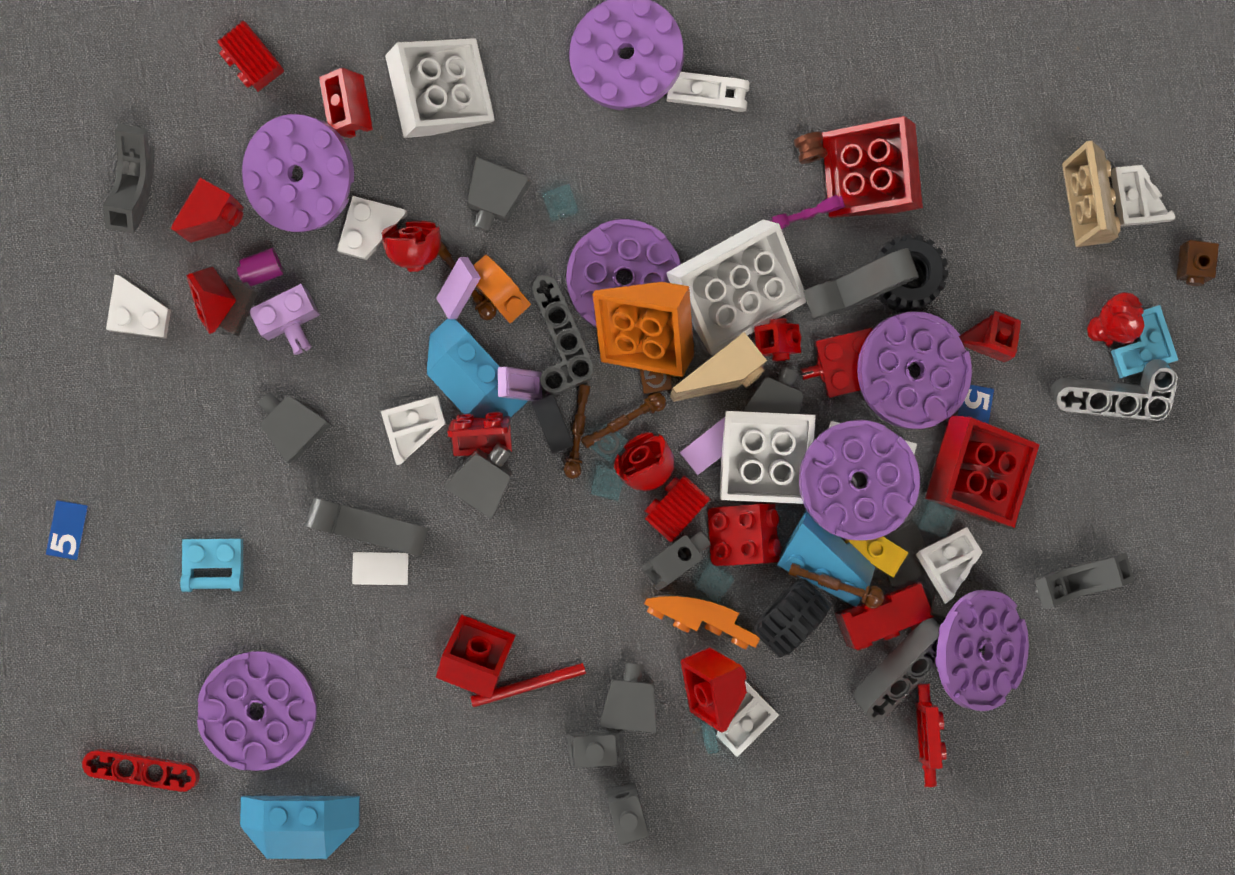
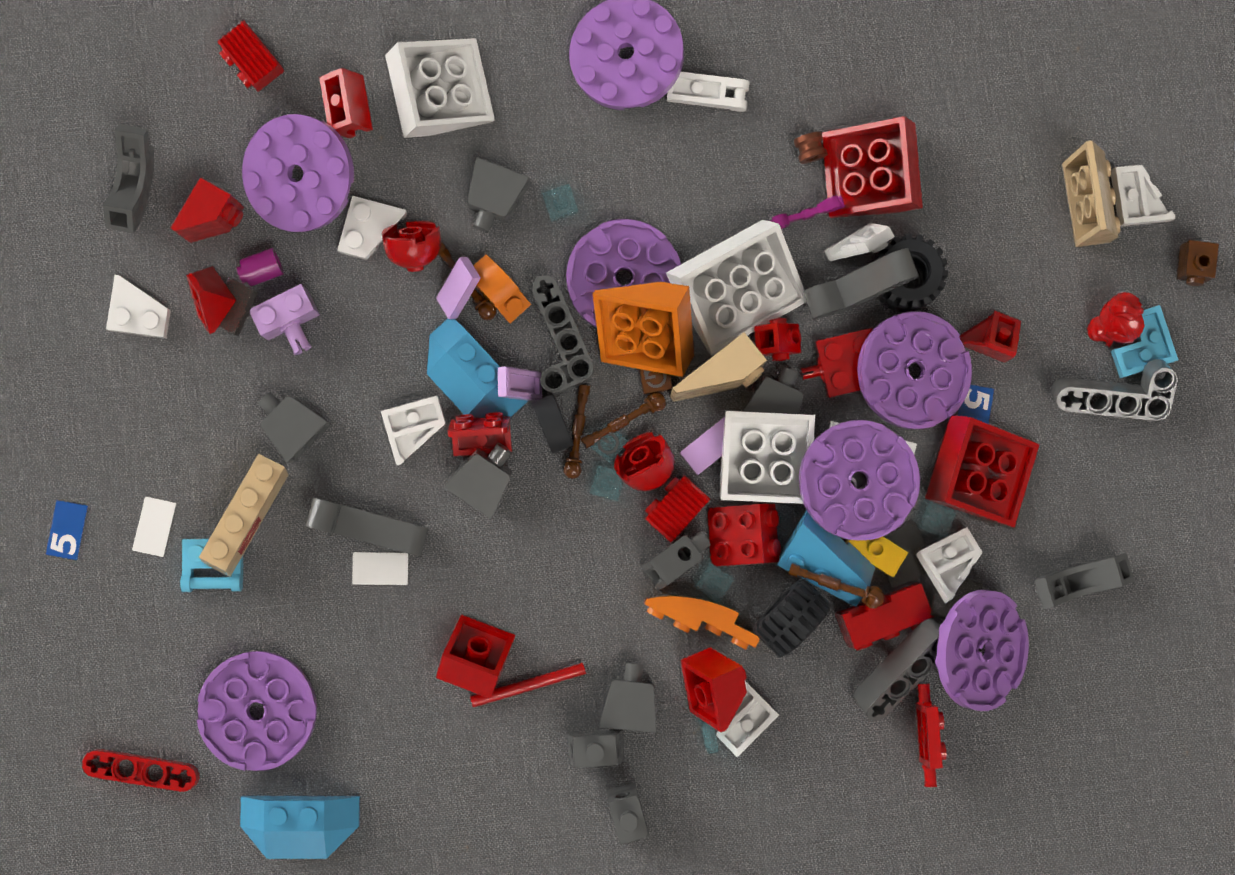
(154, 526): none -> white sticker
(244, 515): none -> tan brick
(869, 238): none -> white wing

